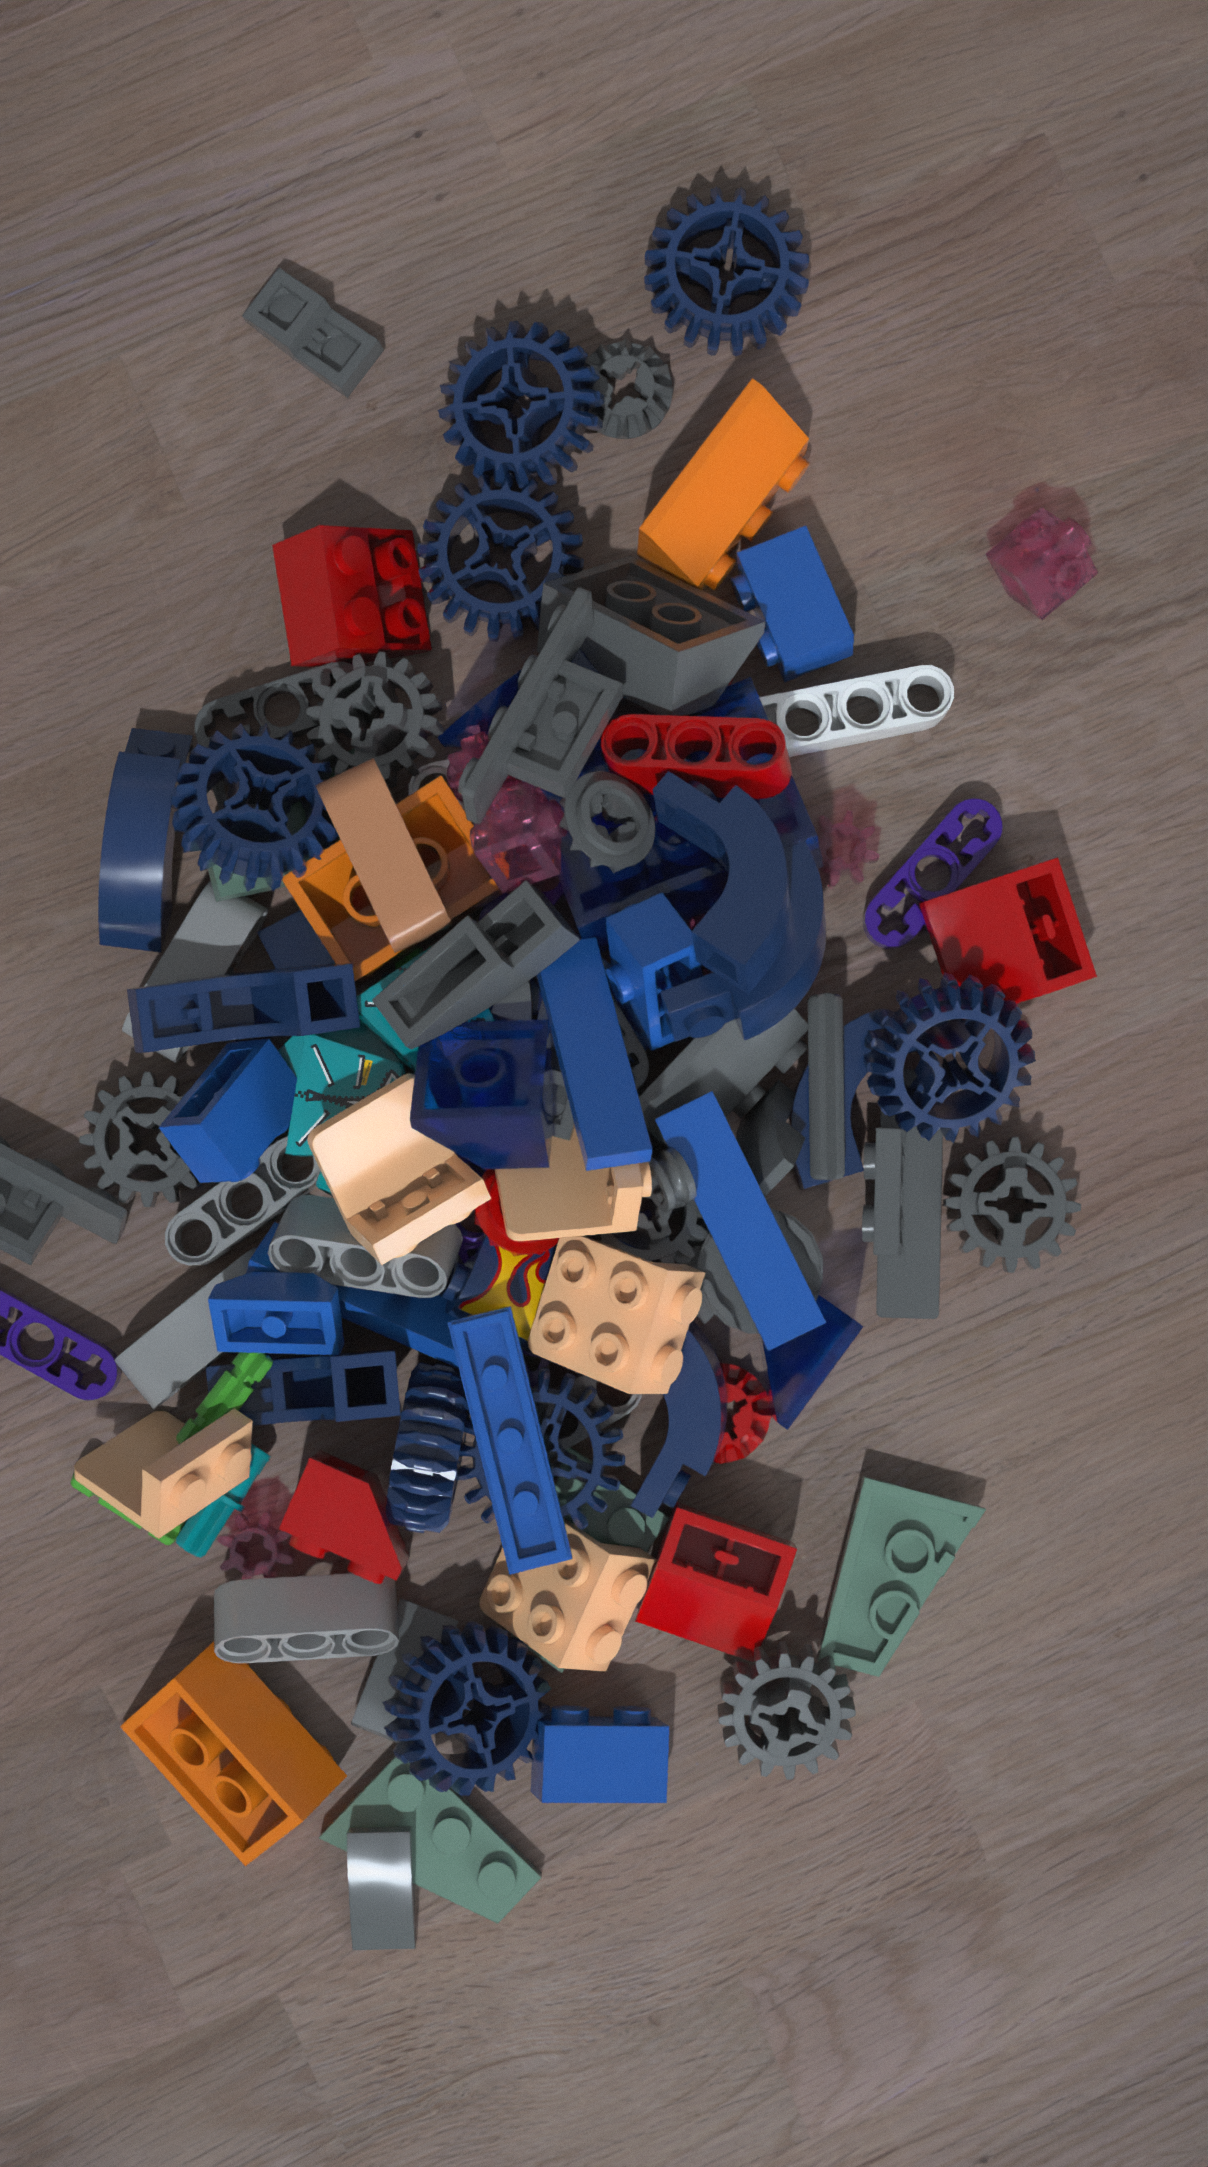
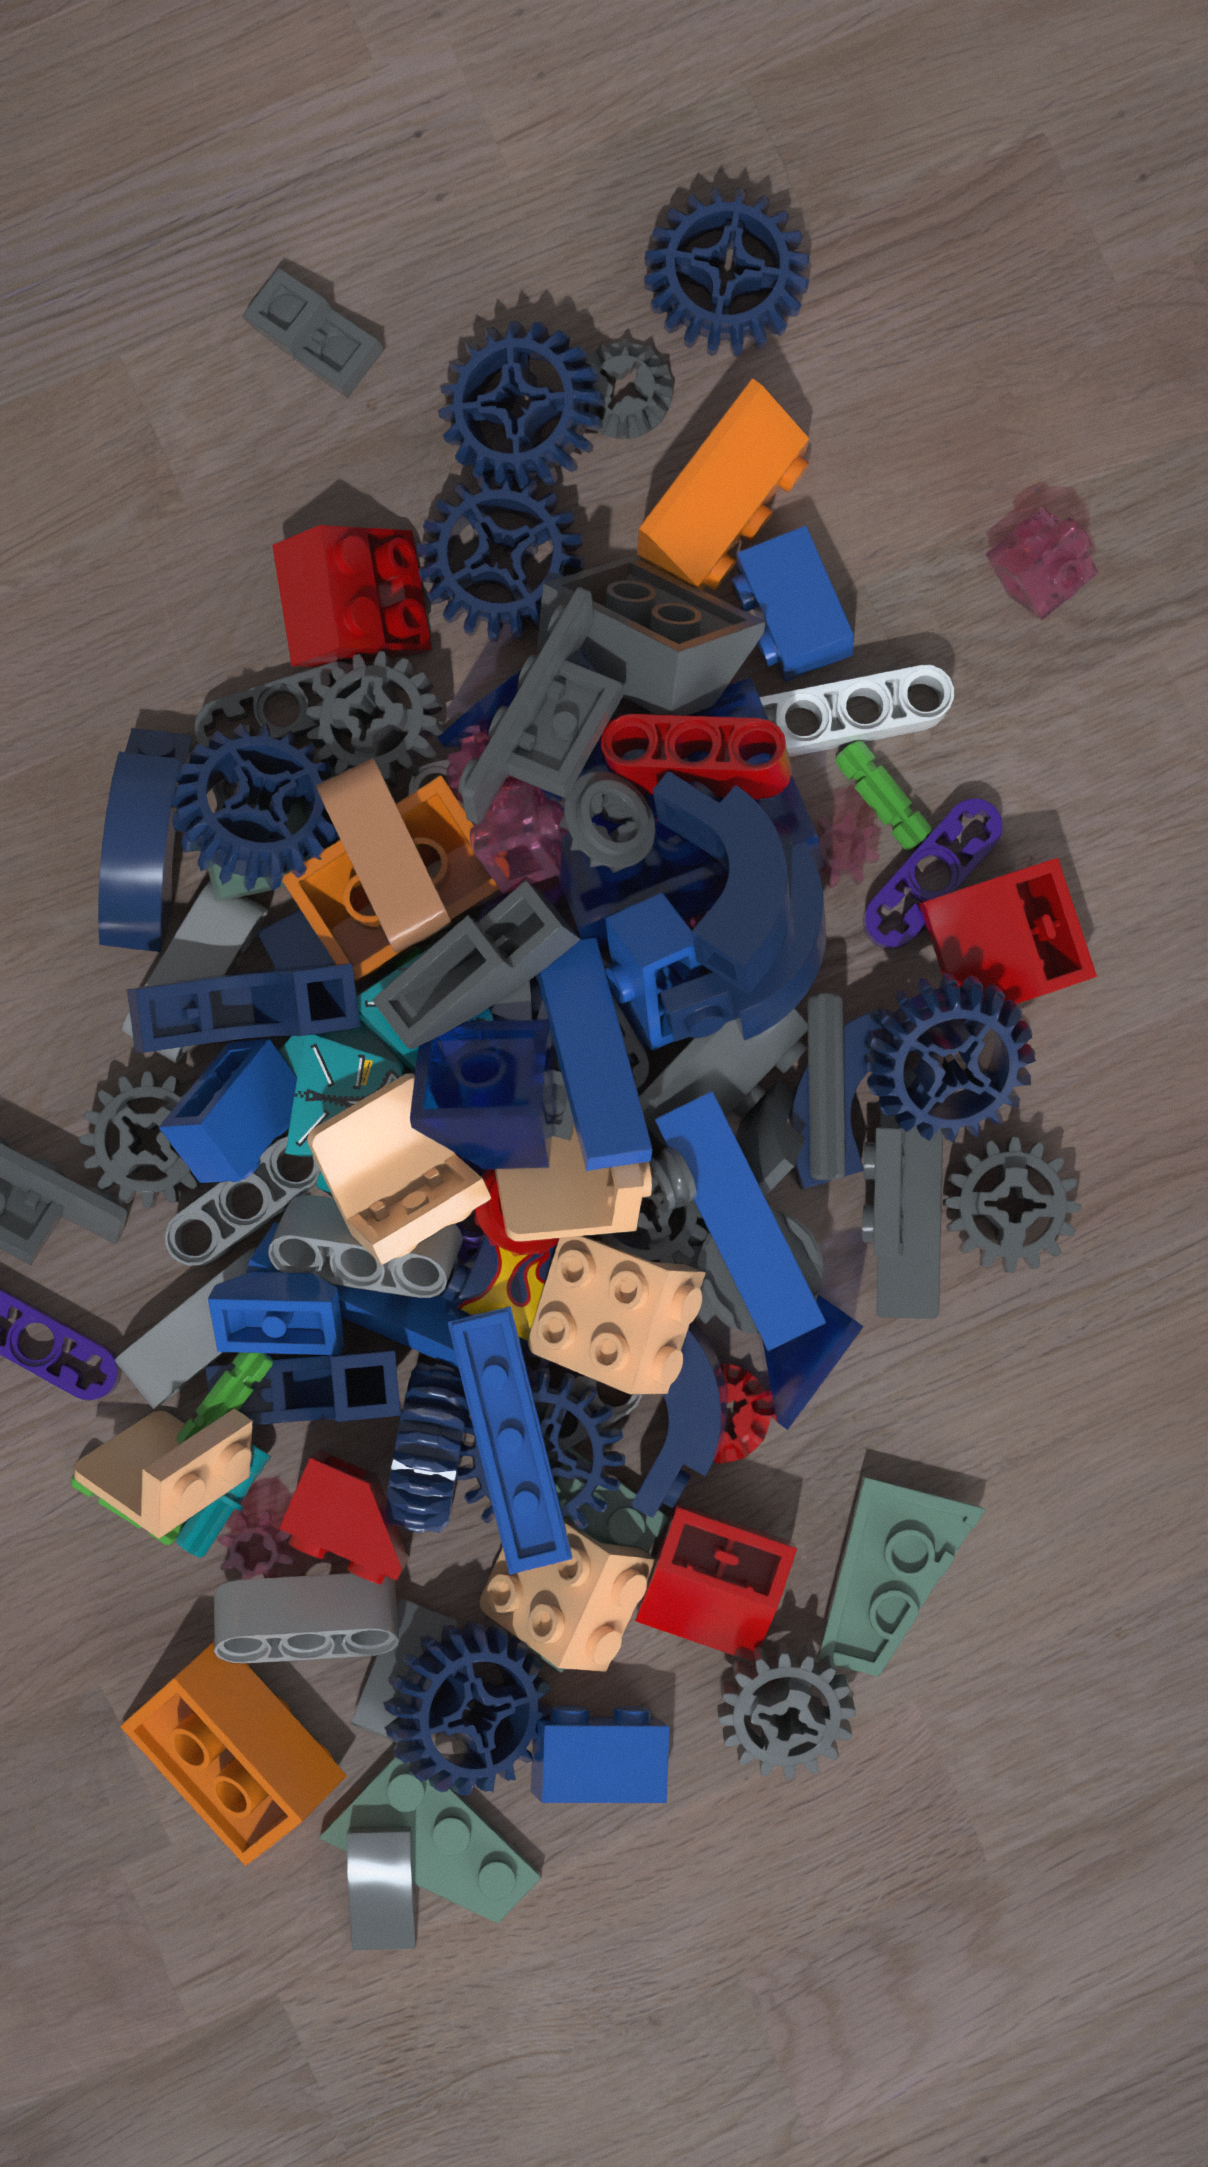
(883, 795): none -> bright green axle

